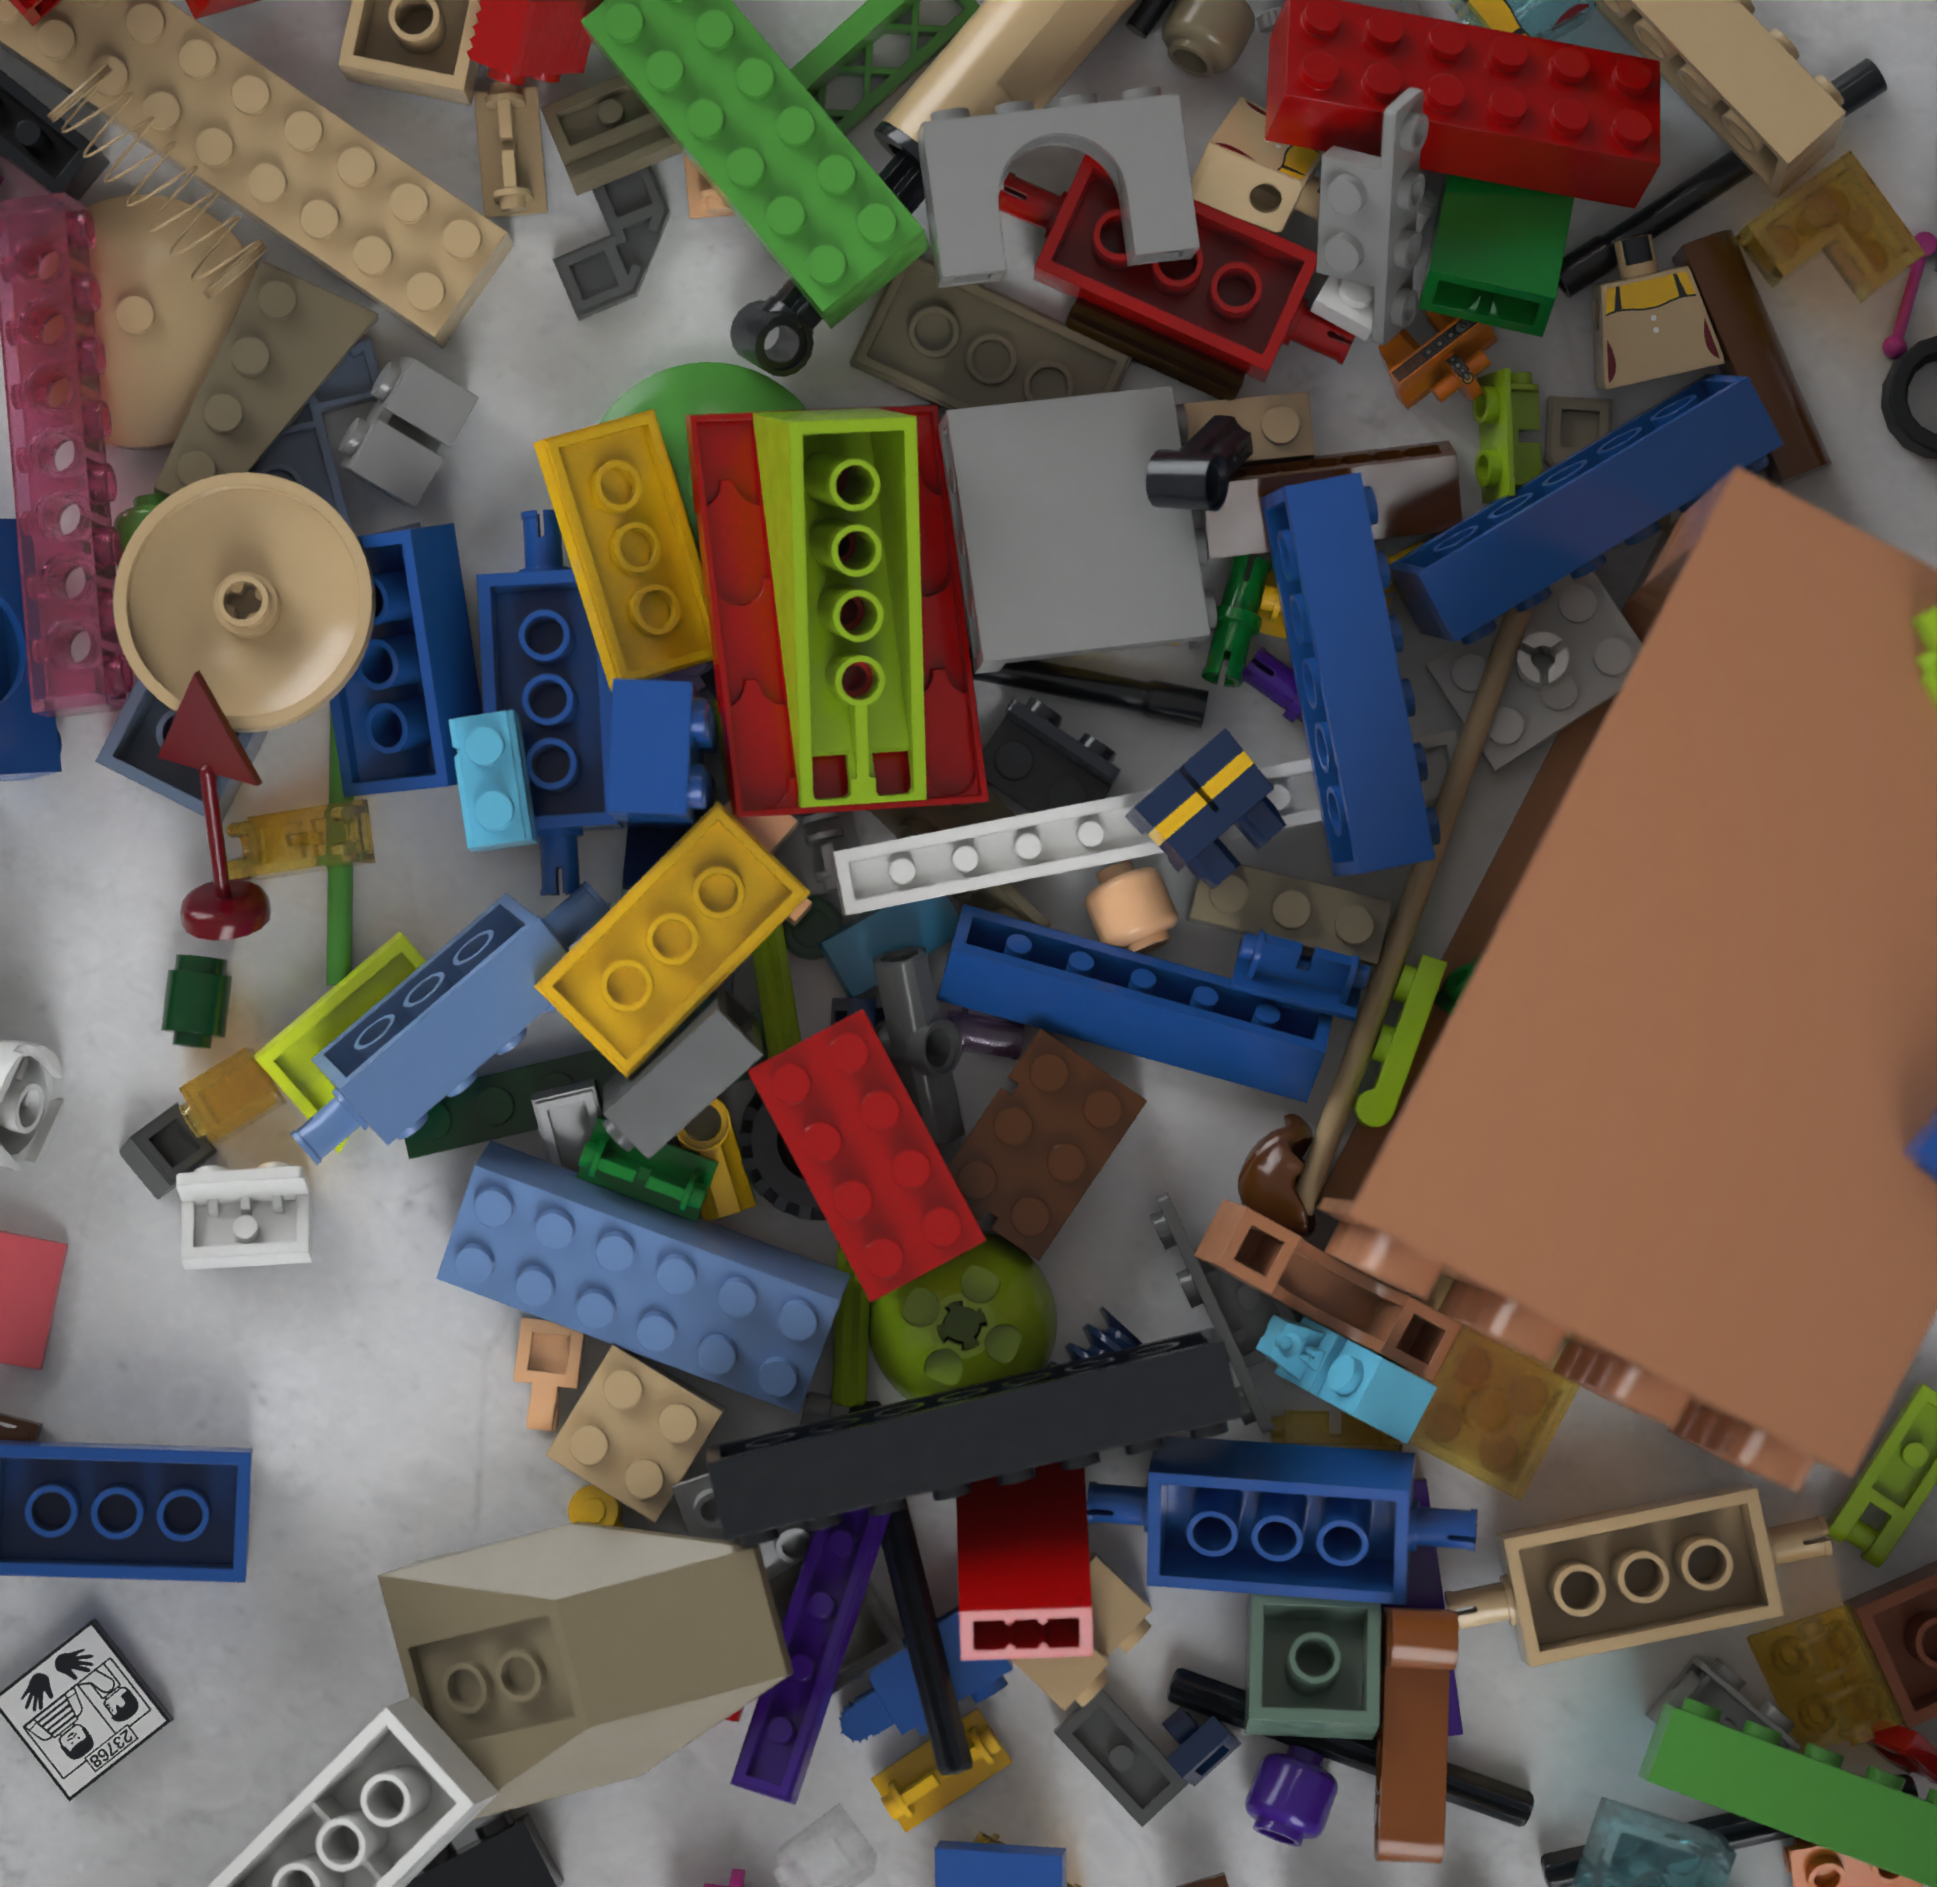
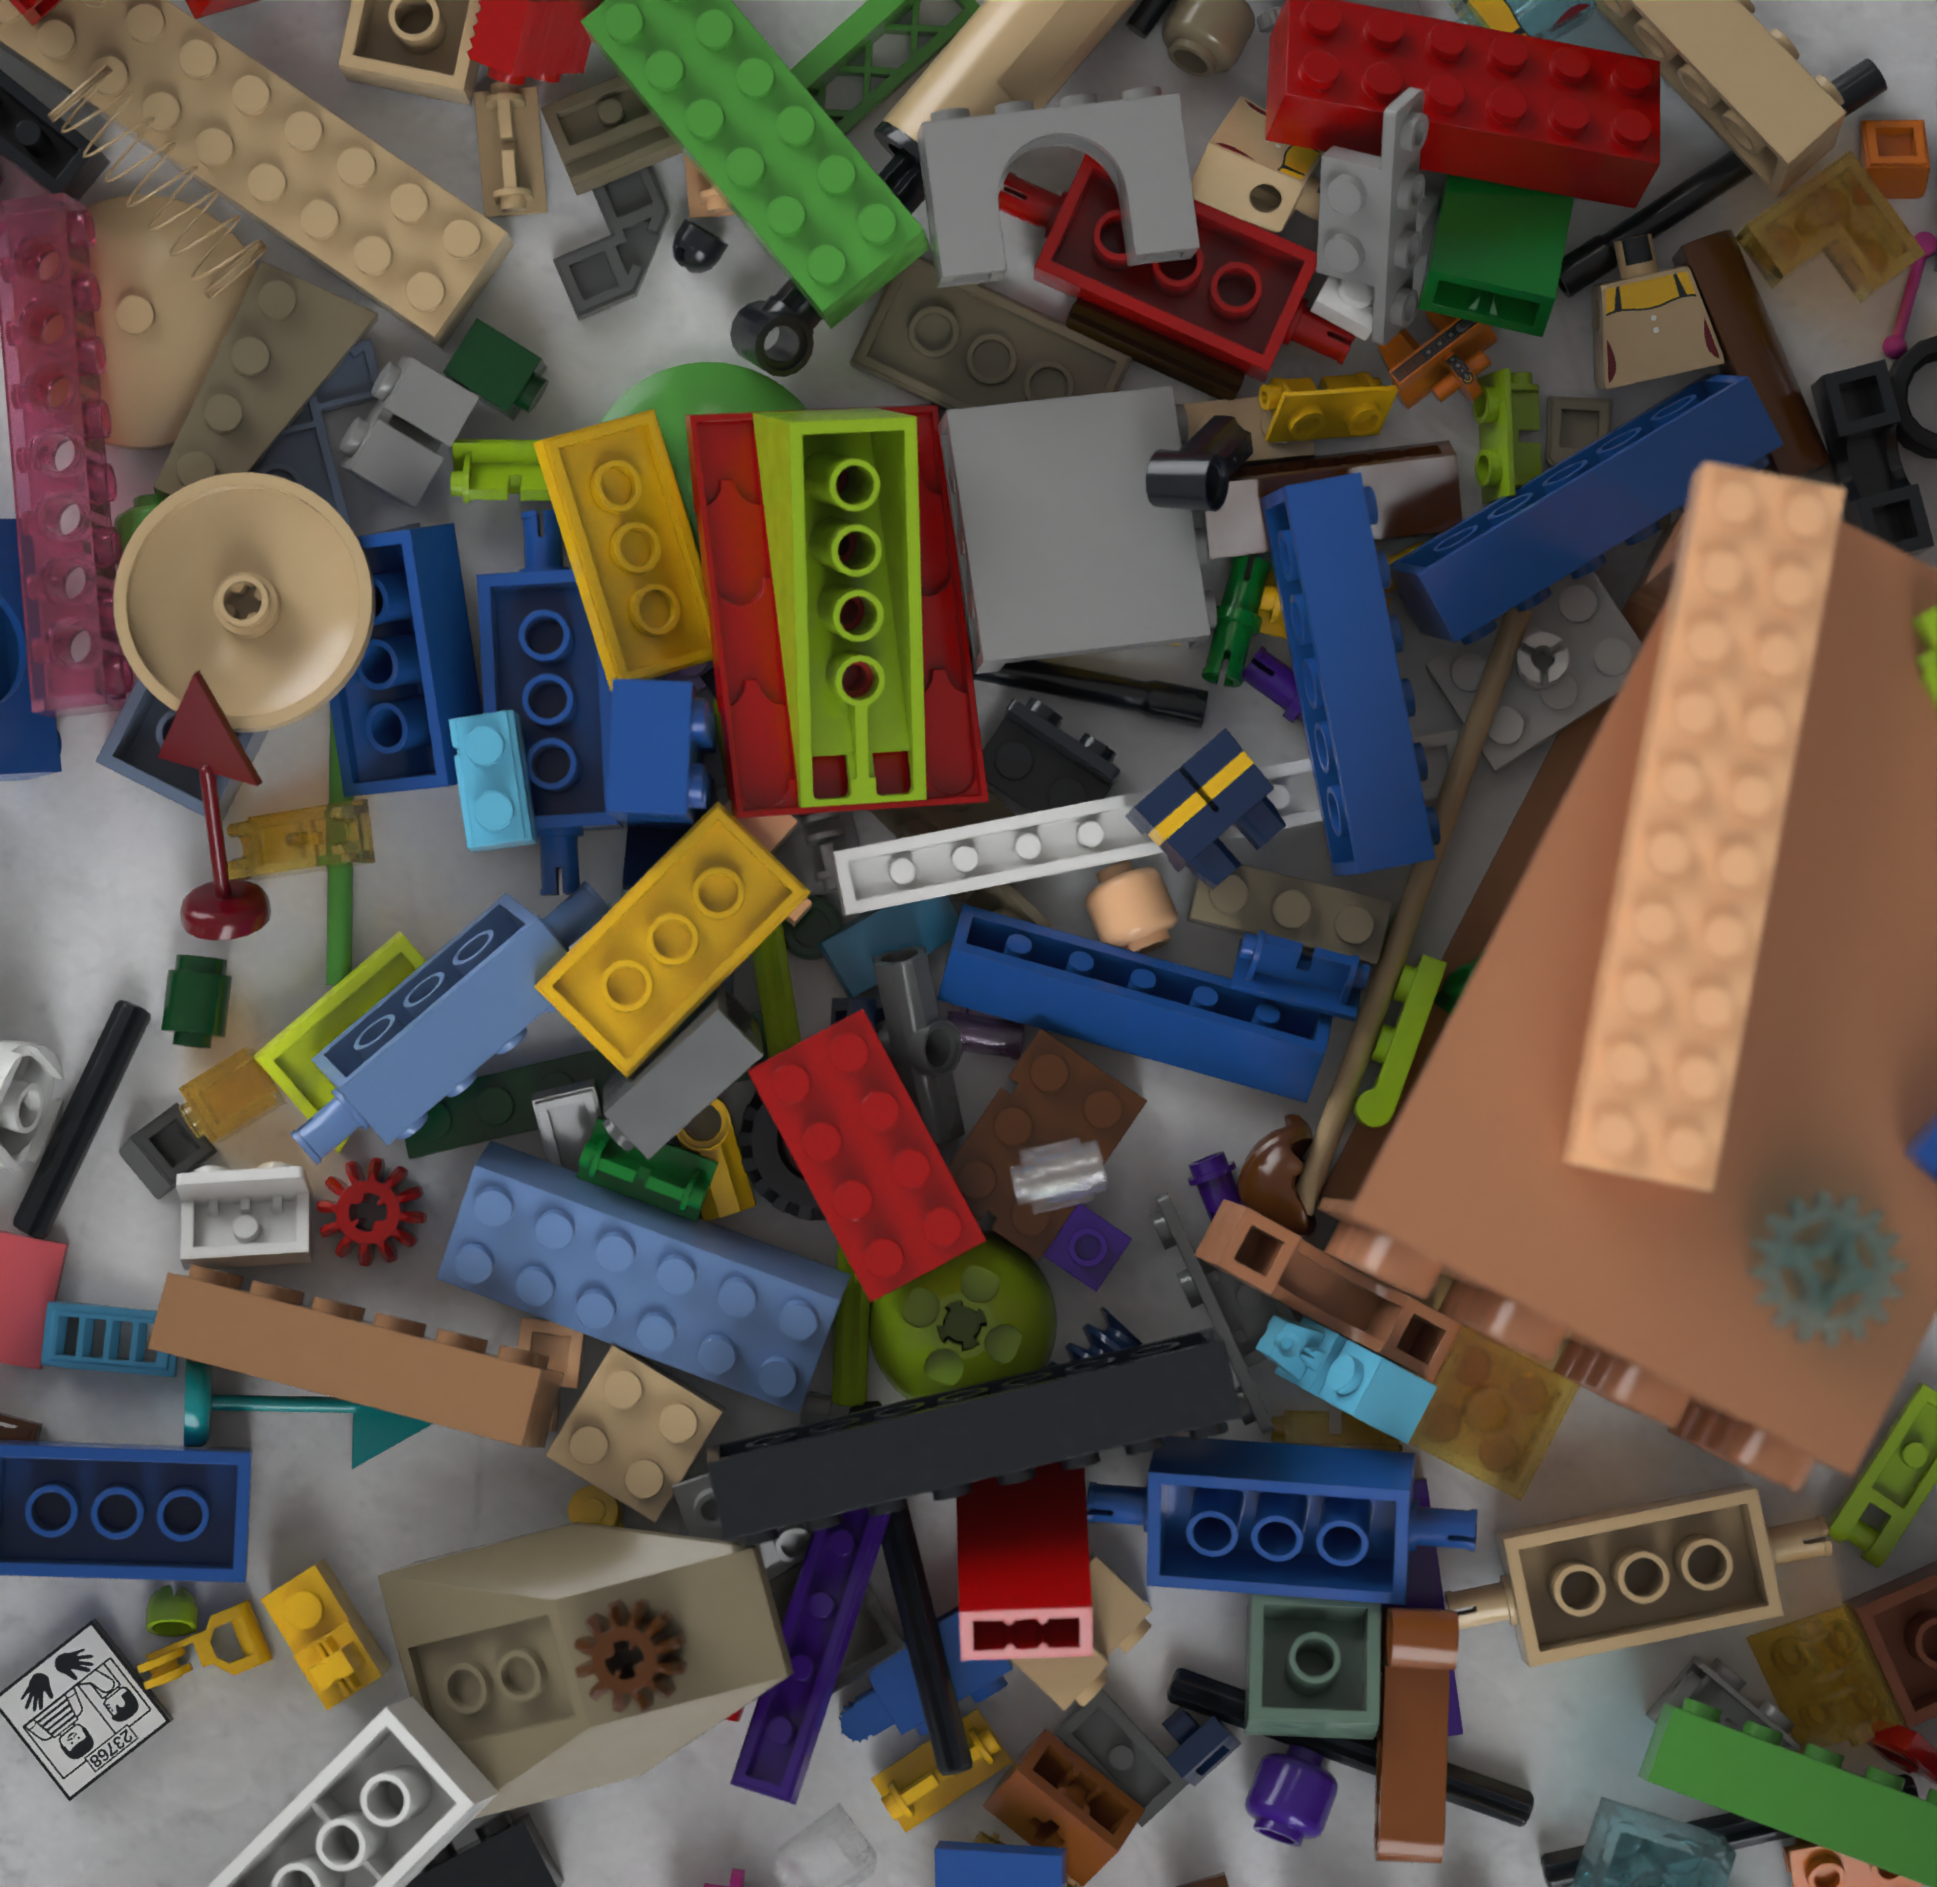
(56, 1332): none -> dark azure slope
(81, 1119): none -> black axle
(164, 1661): none -> yellow piece
(172, 1614): none -> lime hinge
(326, 1634): none -> yellow hinge
(356, 1360): none -> medium nougat brick
(360, 1193): none -> red gear
(372, 1428): none -> teal piece
(495, 469): none -> lime hinge
(498, 370): none -> dark green brick
(612, 1636): none -> reddish brown gear
(697, 247): none -> black hinge
(1059, 1175): none -> clear brick
(1064, 1803): none -> dark orange brick
(1087, 1247): none -> dark purple brick
(1214, 1181): none -> dark purple pin
(1341, 408): none -> yellow hinge
(1703, 826): none -> light nougat brick
(1837, 1237): none -> clear light blue gear
(1859, 432): none -> black arch
(1895, 156): none -> orange slope

